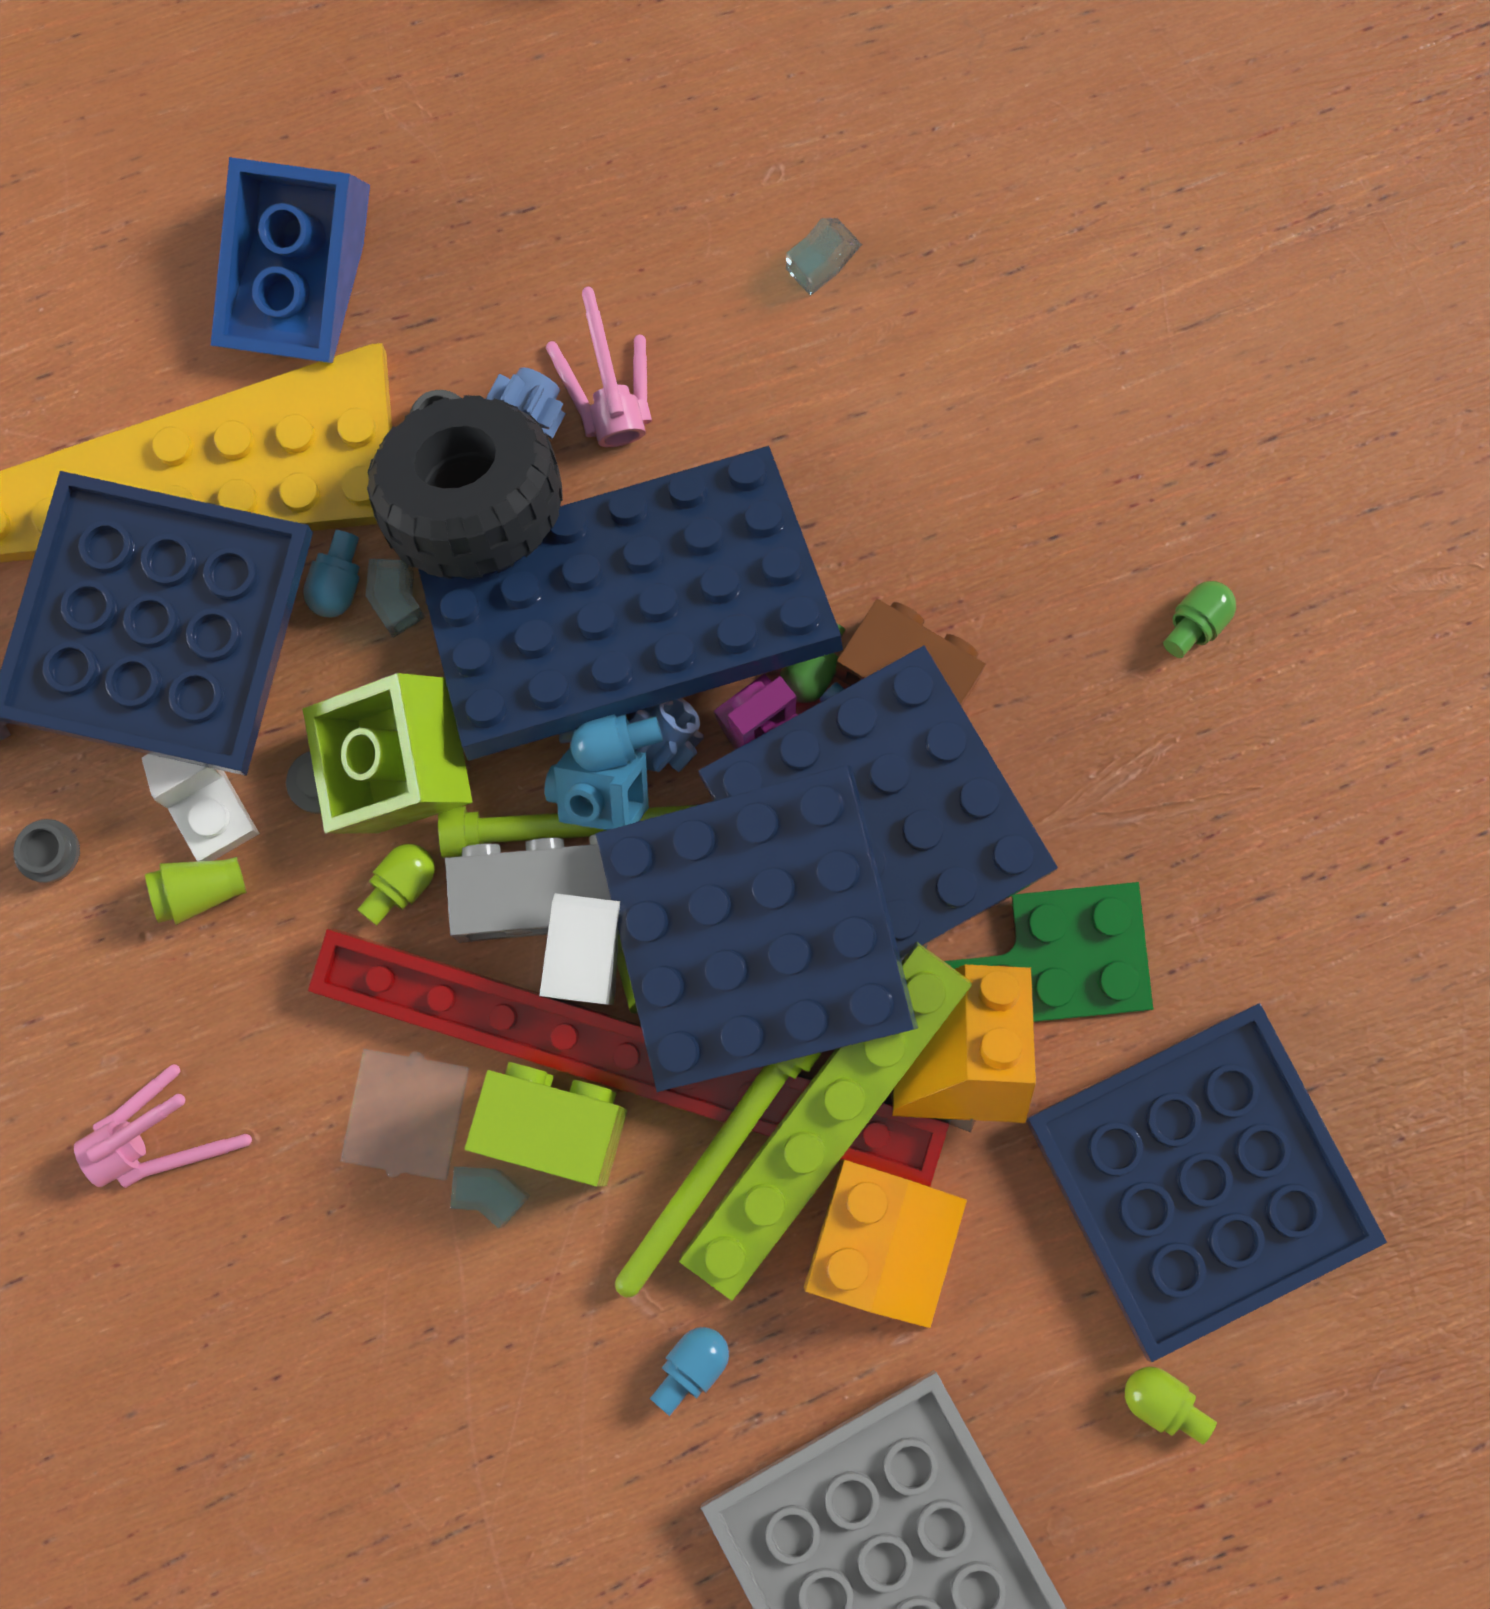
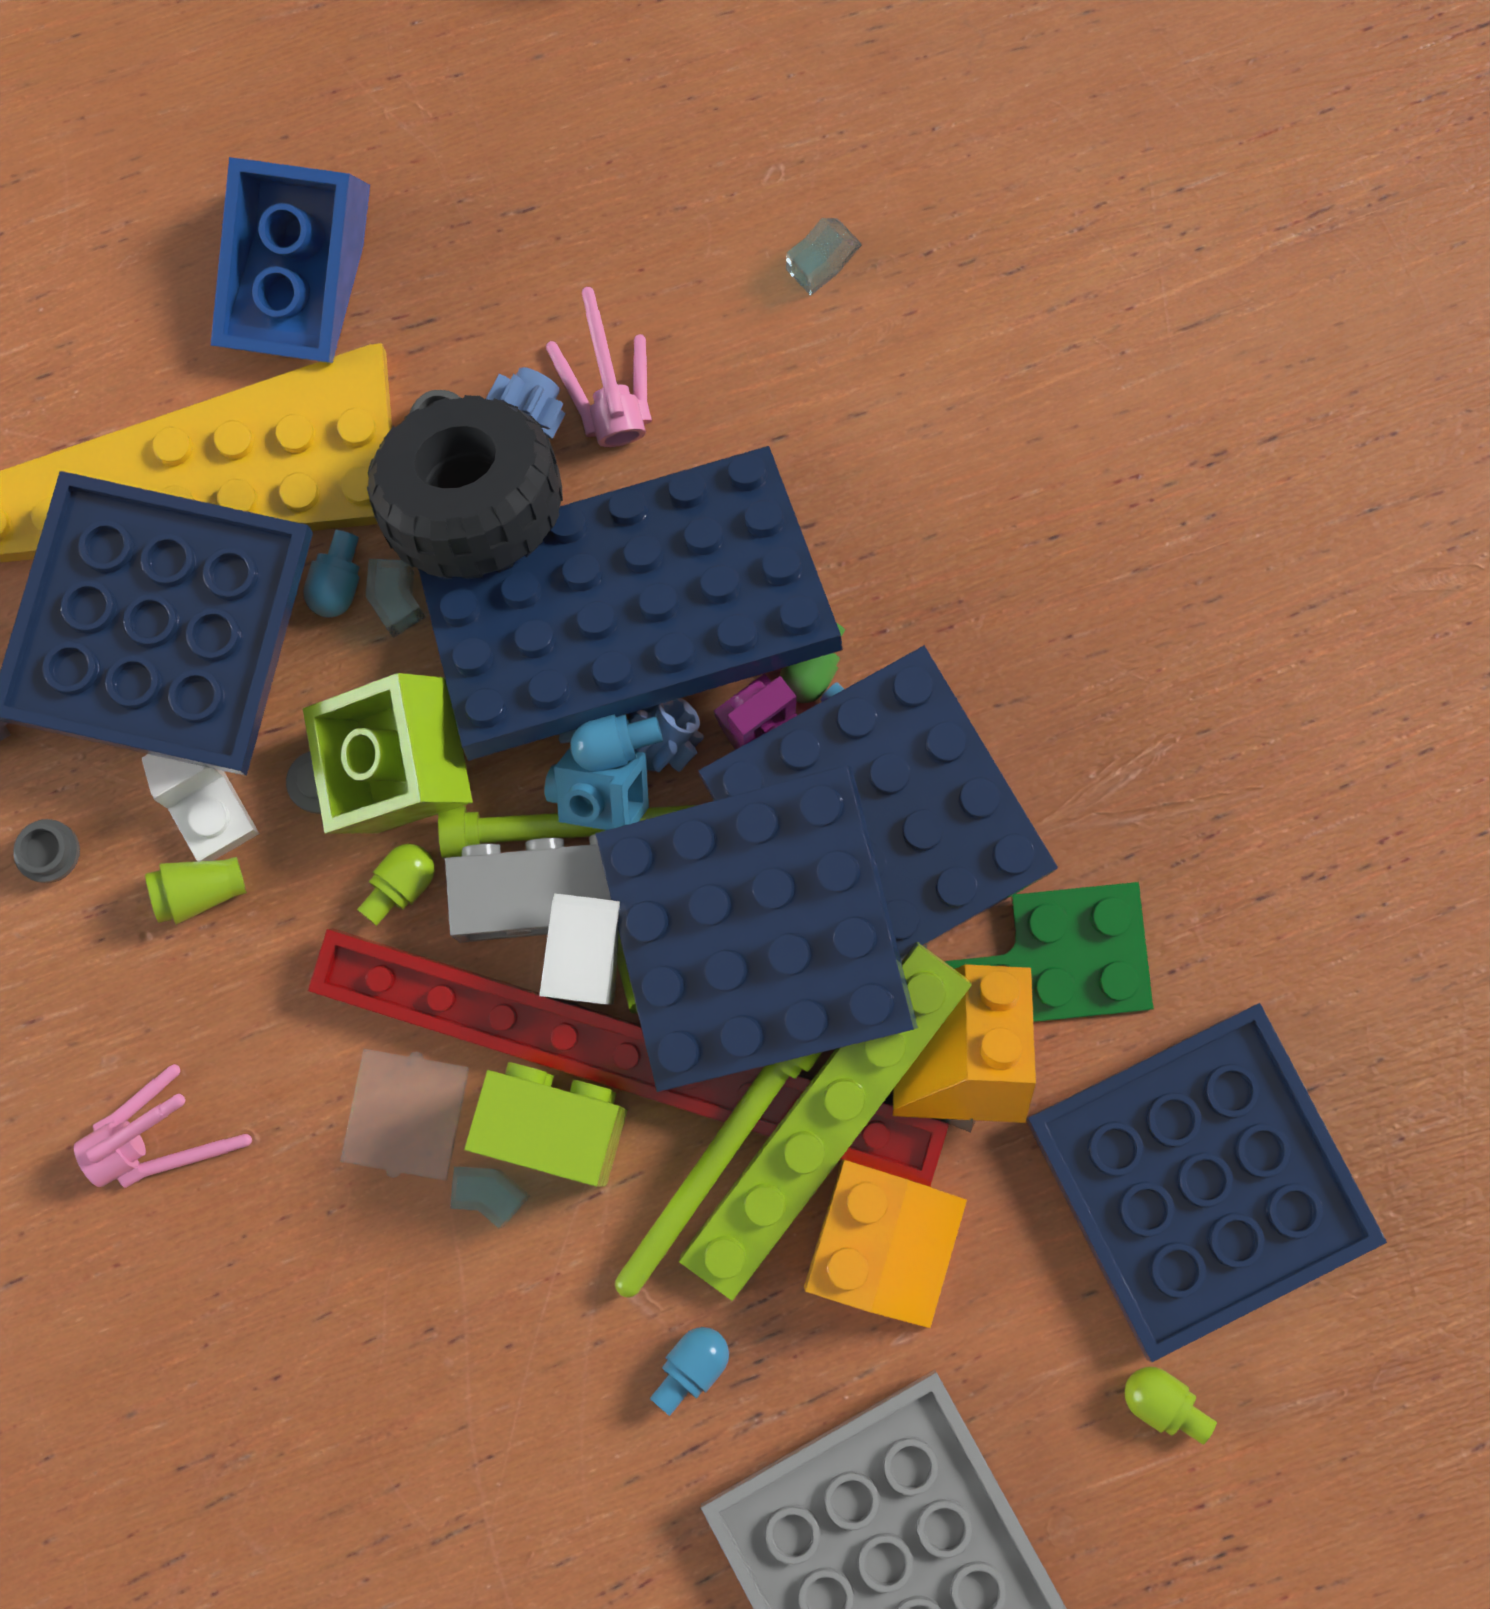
(898, 630): dark orange brick -> none
(1200, 617): bright green cylinder -> none

